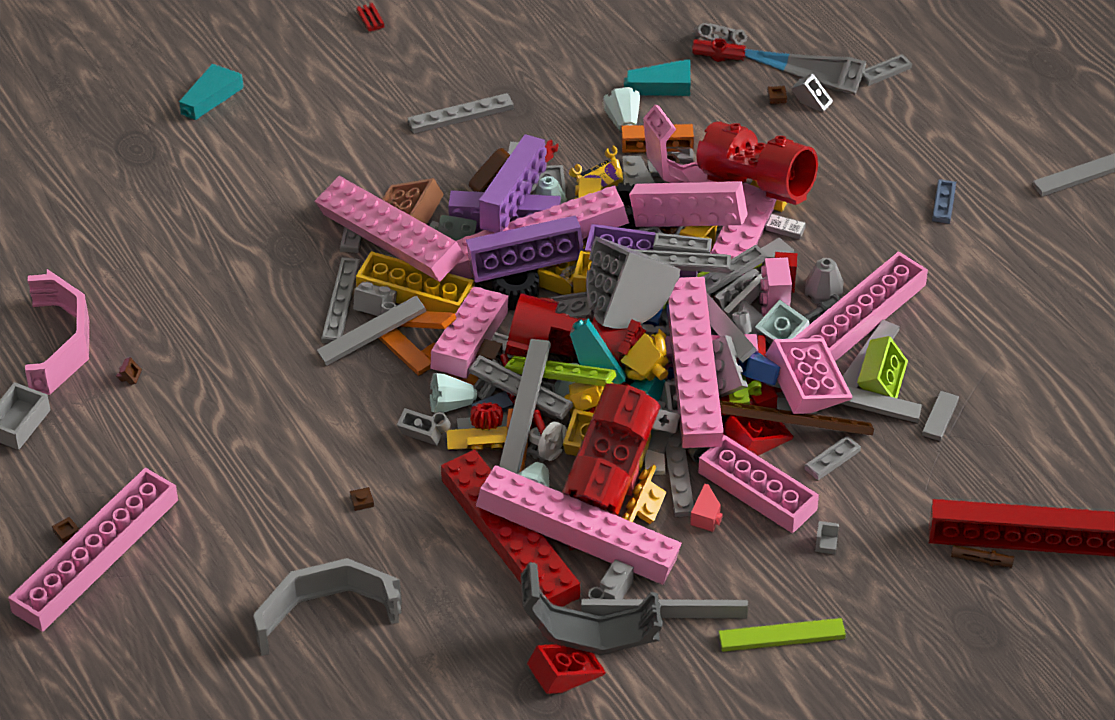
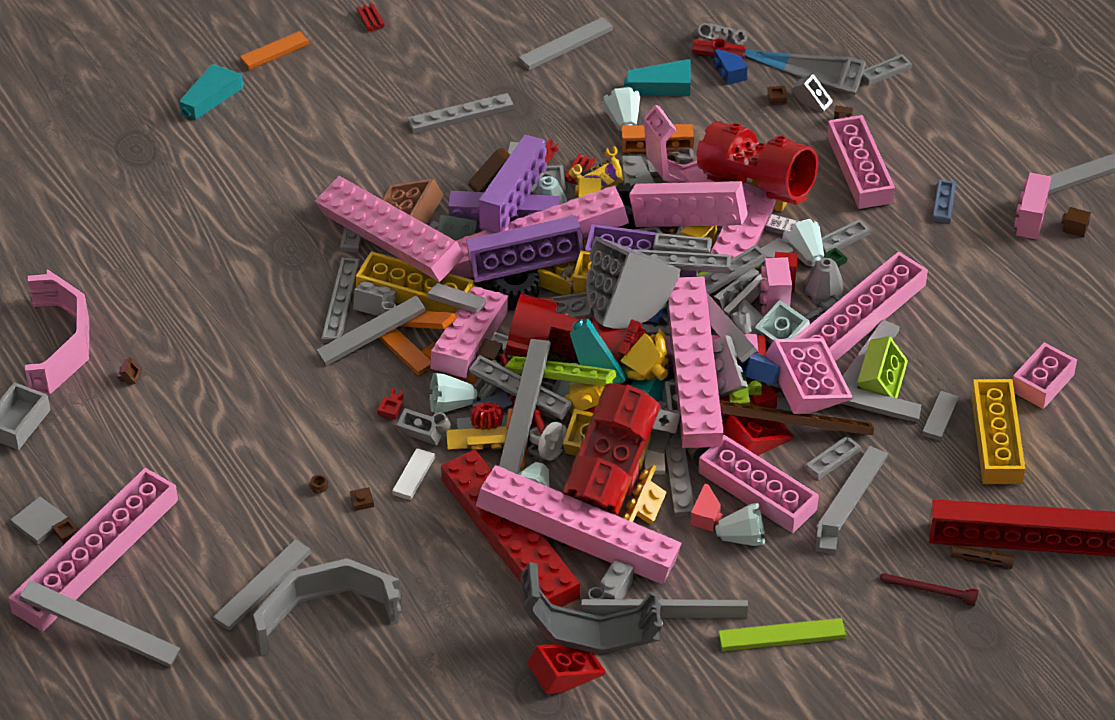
(37, 520): none -> light grey tile
(100, 623): none -> light grey tile
(262, 585): none -> light grey tile
(274, 50): none -> orange tile
(318, 484): none -> reddish brown plate
(391, 406): none -> red plate
(413, 474): none -> white tile
(456, 298): none -> light grey tile
(565, 43): none -> light grey tile
(590, 162): none -> red tile
(730, 66): none -> blue slope
(742, 526): none -> light aqua cone
(806, 241): none -> light aqua cone
(836, 256): none -> dark green tile
(842, 112): none -> reddish brown tile
(845, 236): none -> light grey tile
(855, 486): none -> light grey tile
(860, 162): none -> bright pink brick
(969, 596): none -> dark red piece
(997, 431): none -> yellow brick
(1033, 205): none -> bright pink brick
(1044, 375): none -> bright pink brick
(1076, 221): none -> reddish brown brick

